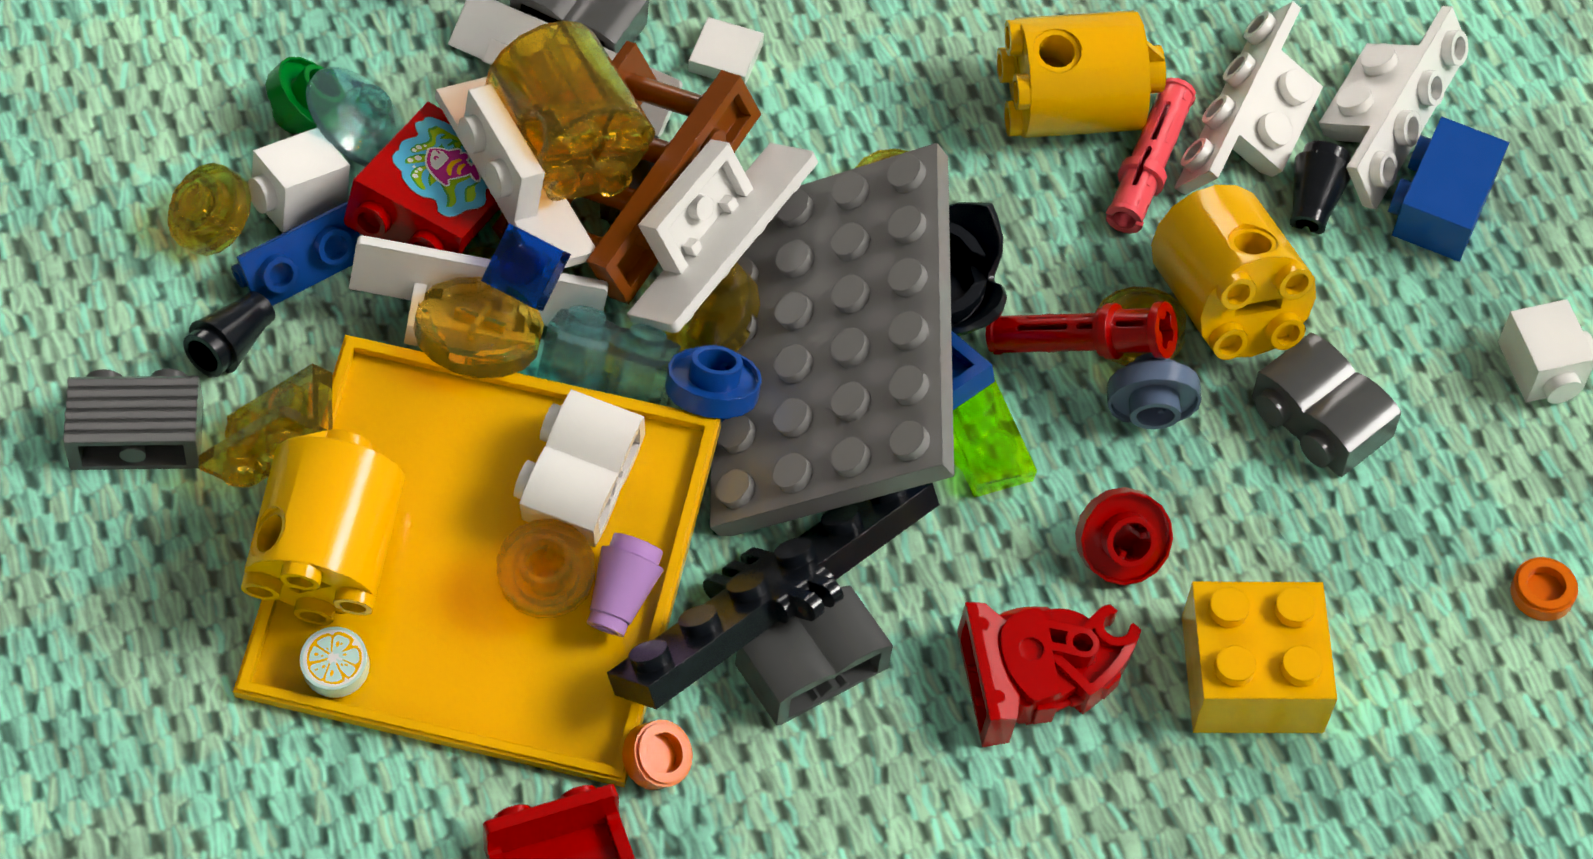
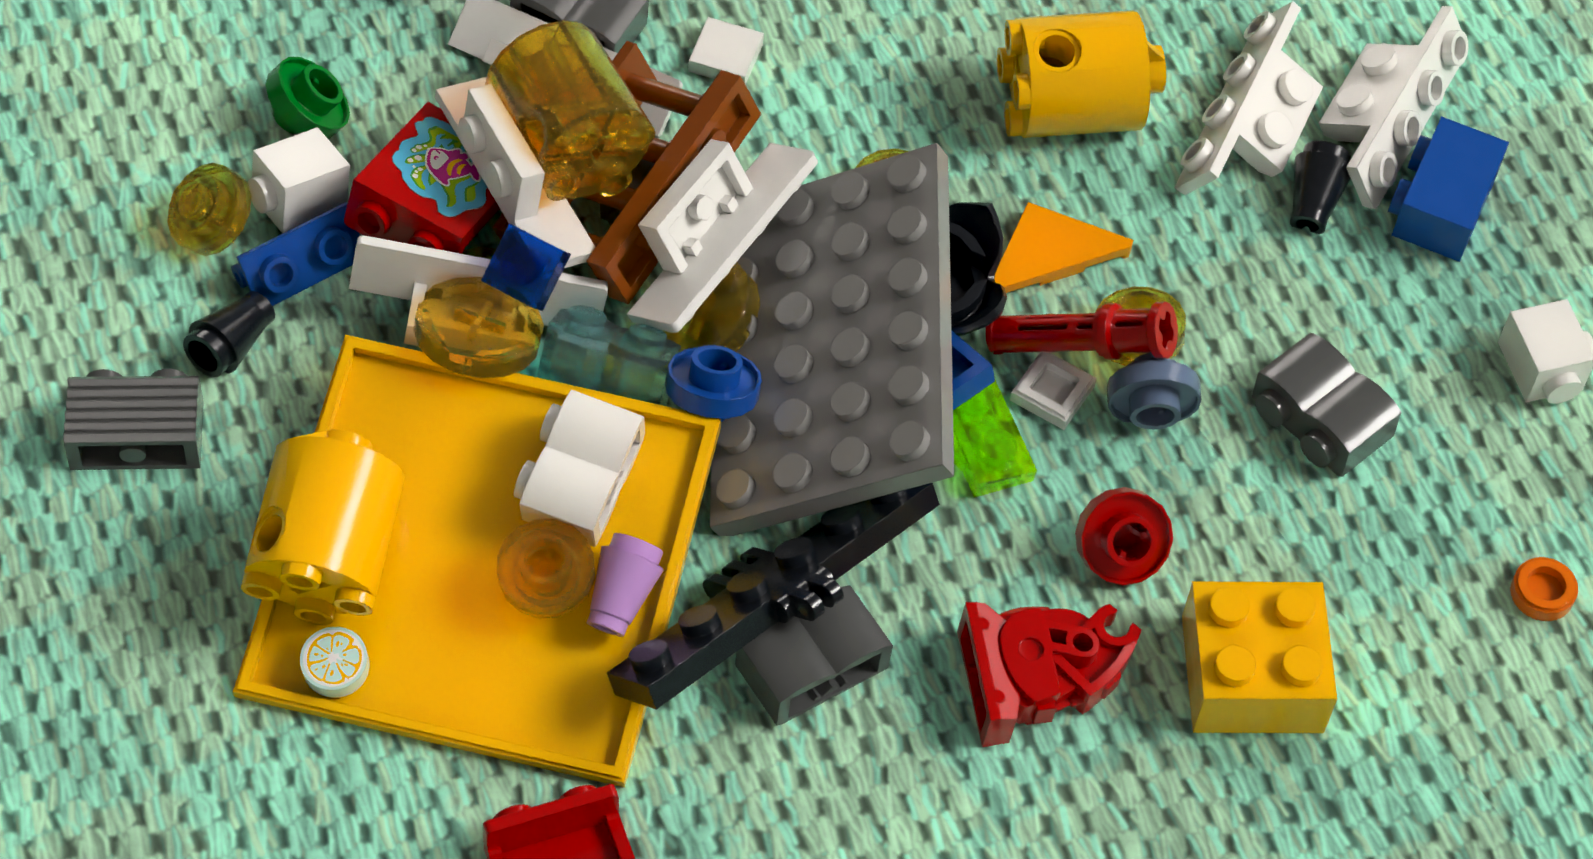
(254, 430): clear yellow bracket -> none
(352, 113): clear light blue dish -> none
(657, 754): tile -> none
(1053, 389): none -> white tile
(1055, 247): none -> light orange tile
(1144, 172): coral pin -> none
(1234, 272): yellow cylinder -> none

